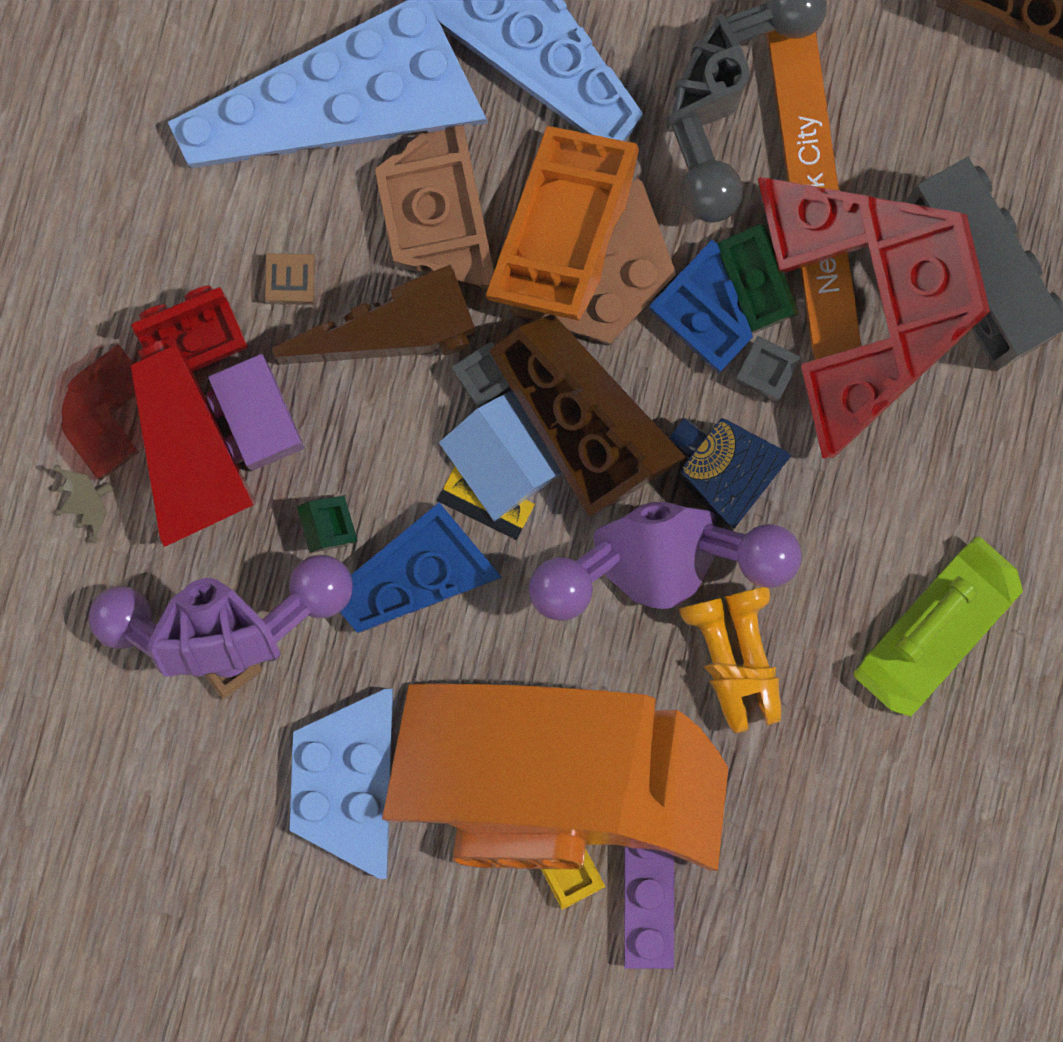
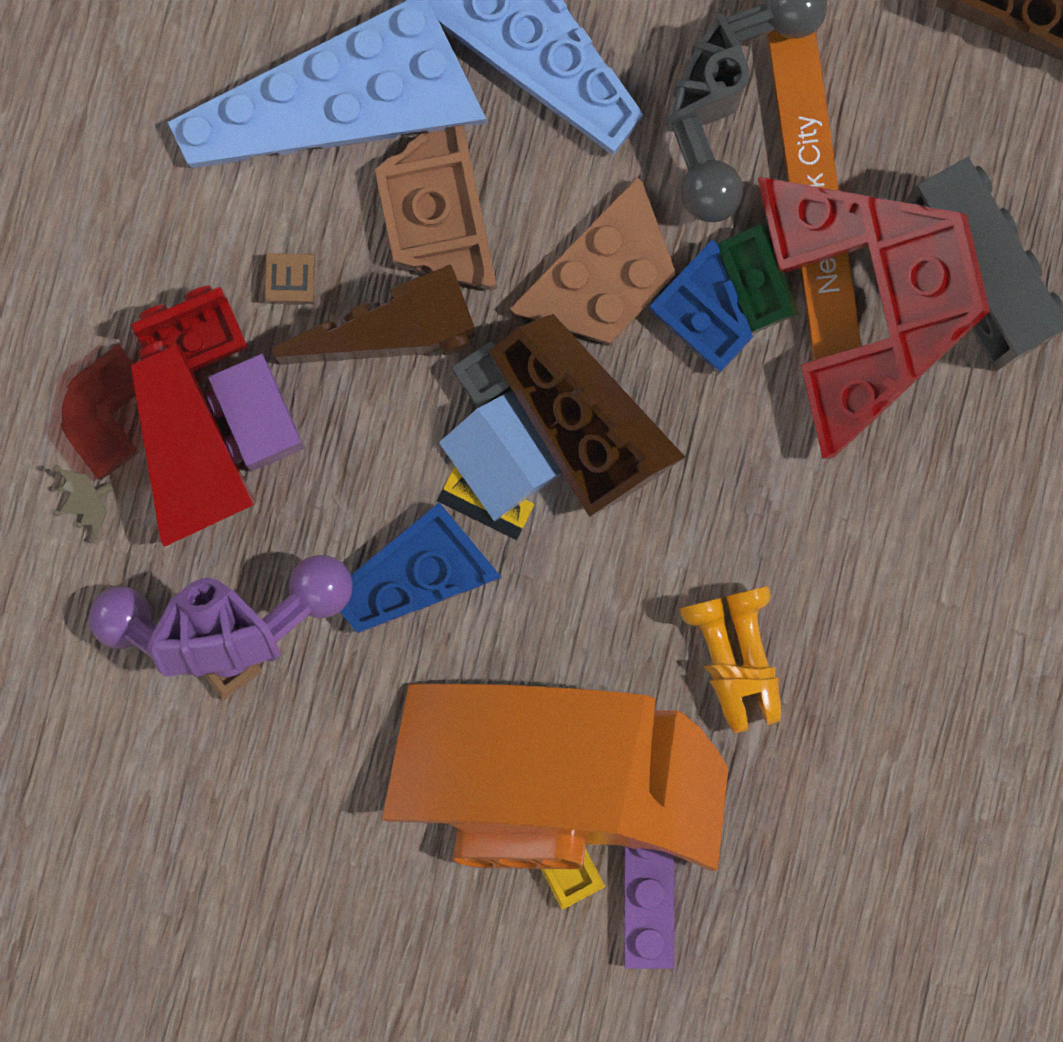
(327, 523): dark green plate -> none
(343, 782): light blue wing -> none
(564, 223): orange slope -> none
(661, 559): medium lavender piece -> none
(727, 467): dark blue torso -> none
(767, 369): dark grey plate -> none
(940, 628): lime piece -> none

